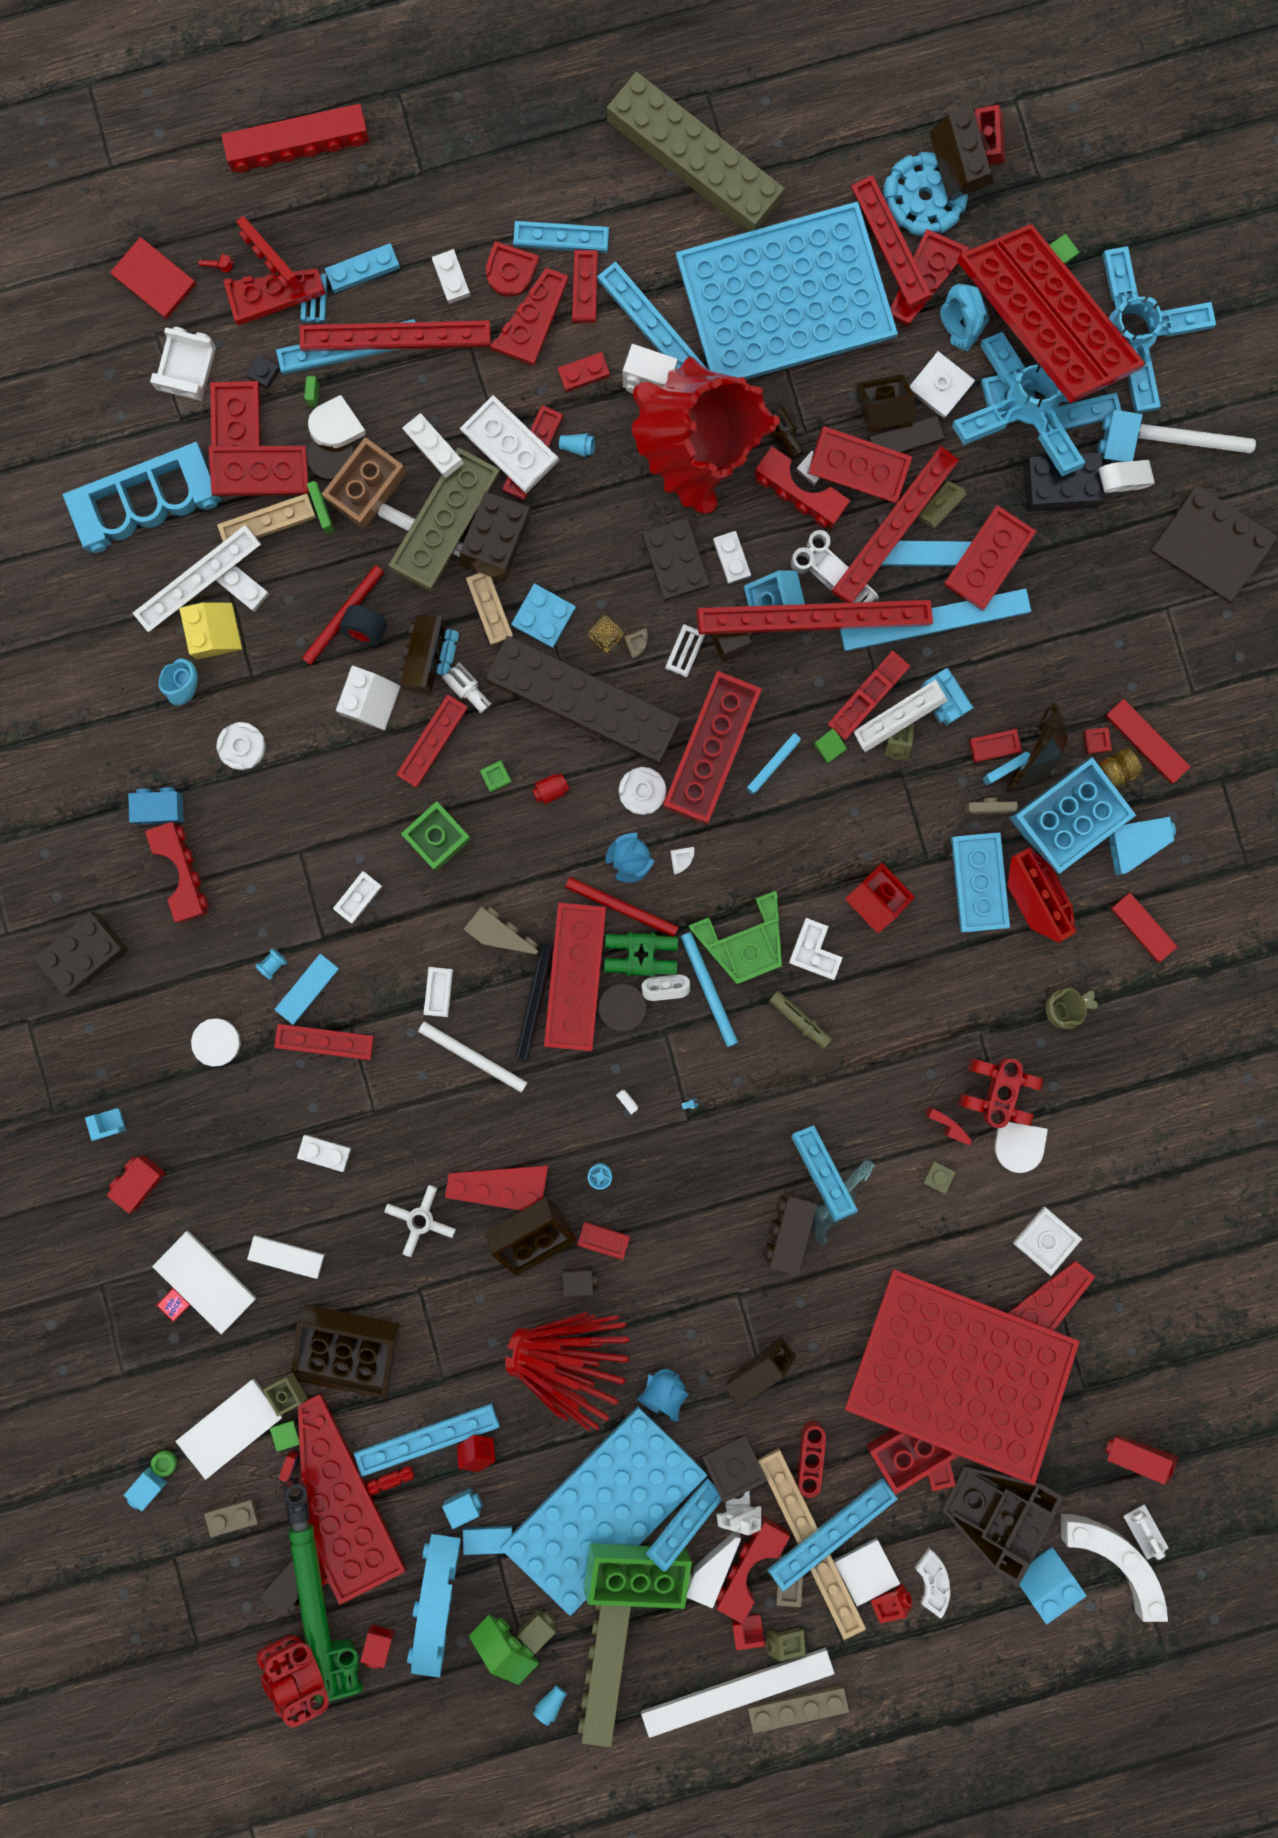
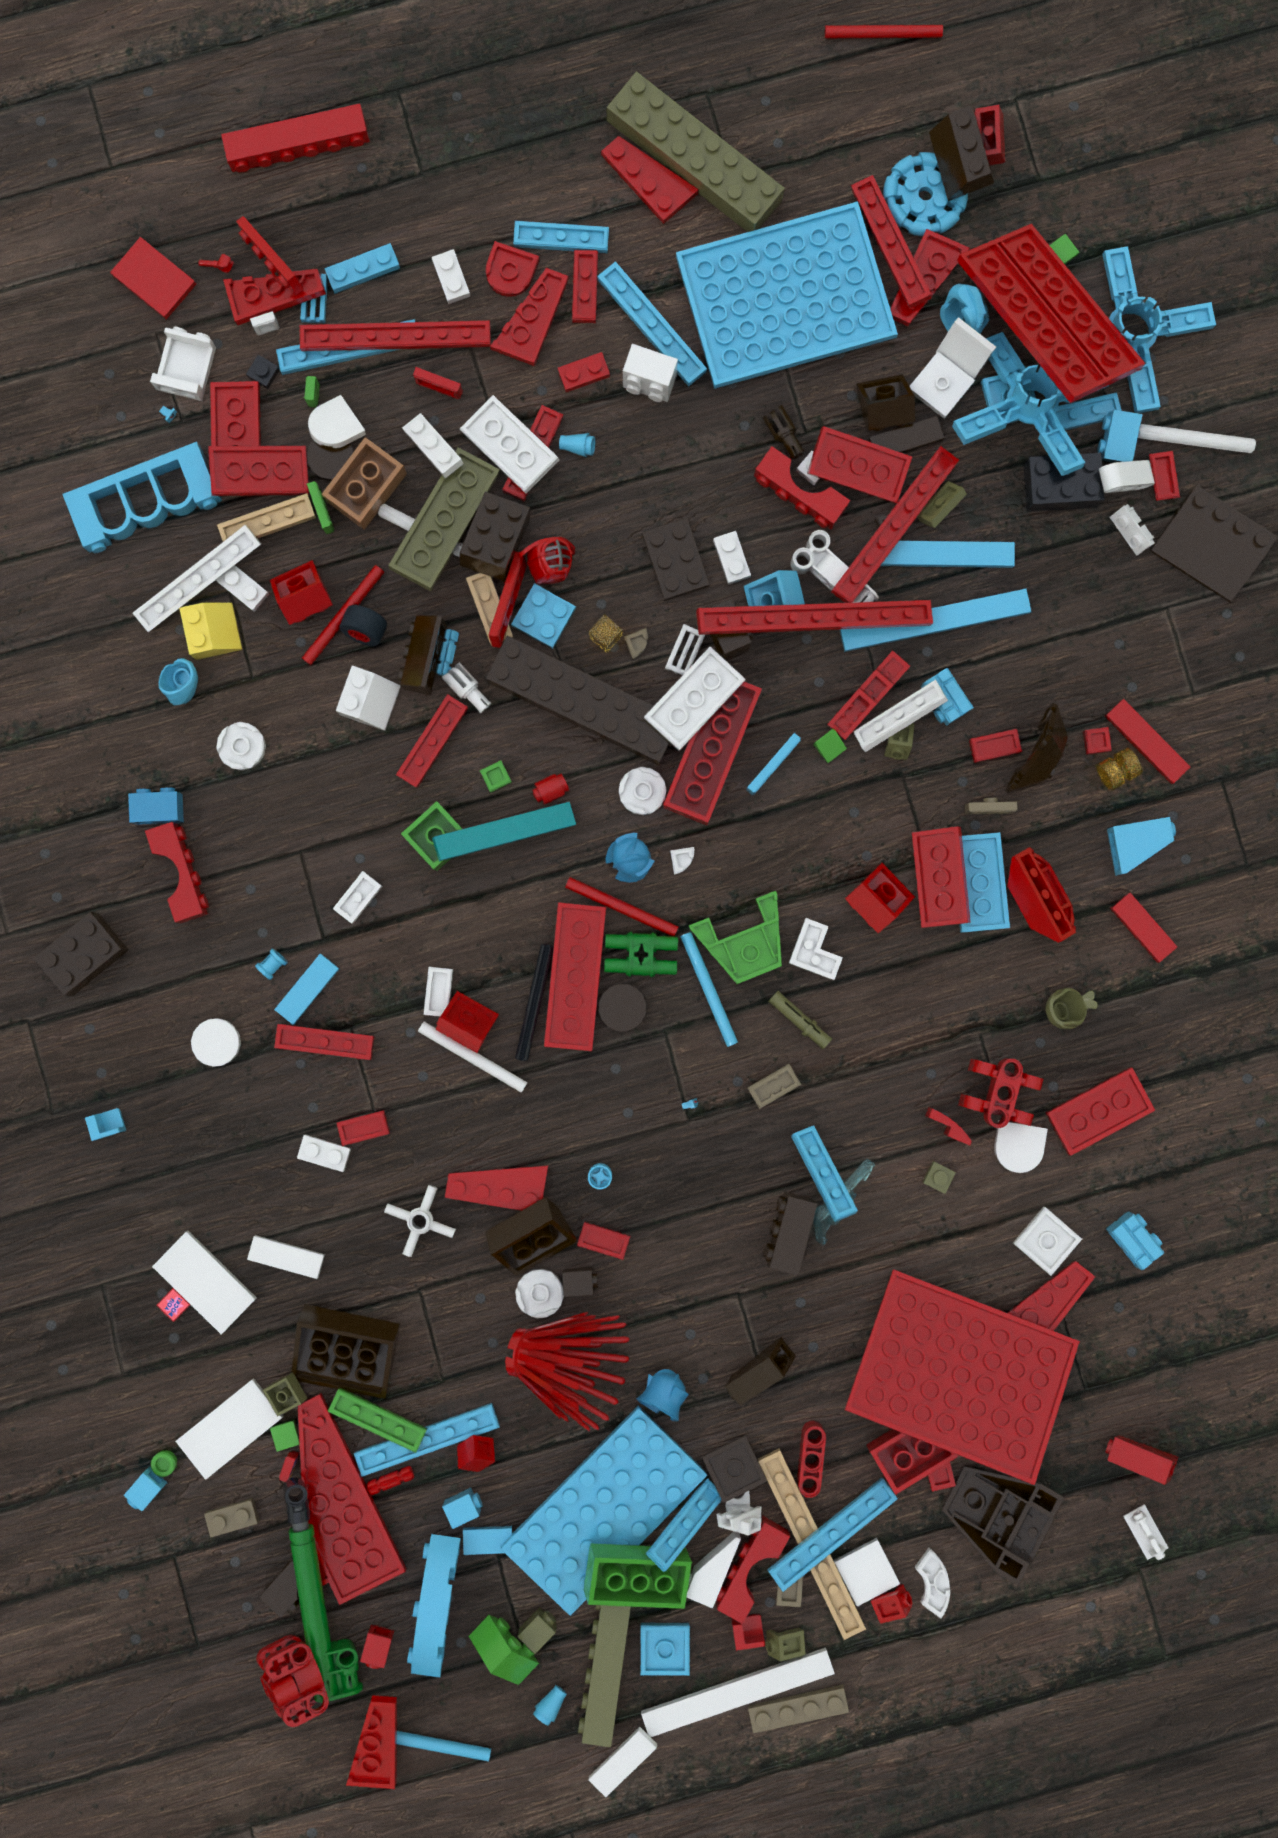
(135, 1183): red brick -> none
(169, 414): none -> medium azure piece
(265, 323): none -> white tile
(300, 593): none -> red slope
(363, 1128): none -> red tile
(377, 1420): none -> bright green tile
(377, 1748): none -> red wing
(437, 383): none -> red tile
(443, 1746): none -> medium azure piece
(466, 1021): none -> red bracket
(492, 932): dark tan slope -> none
(503, 831): none -> teal tile
(507, 600): none -> red tile
(539, 1293): none -> white tile
(549, 563): none -> red piece
(622, 1761): none -> white tile
(627, 1101): white tile -> none
(652, 182): none -> red wing
(665, 1649): none -> medium azure tile
(666, 987): white plate -> none
(694, 698): none -> white tile
(699, 429): red piece -> none
(774, 1086): none -> dark tan plate
(883, 31): none -> red piece
(941, 877): none -> red plate
(966, 348): none -> white tile
(989, 558): red tile -> none
(1006, 768): medium azure tile -> none
(1051, 1586): medium azure slope -> none
(1073, 815): medium azure slope -> none
(1091, 1535): white brick -> none
(1100, 1111): none -> red plate
(1127, 523): none -> white hinge
(1135, 1240): none -> medium azure brick
(1164, 475): none -> red tile

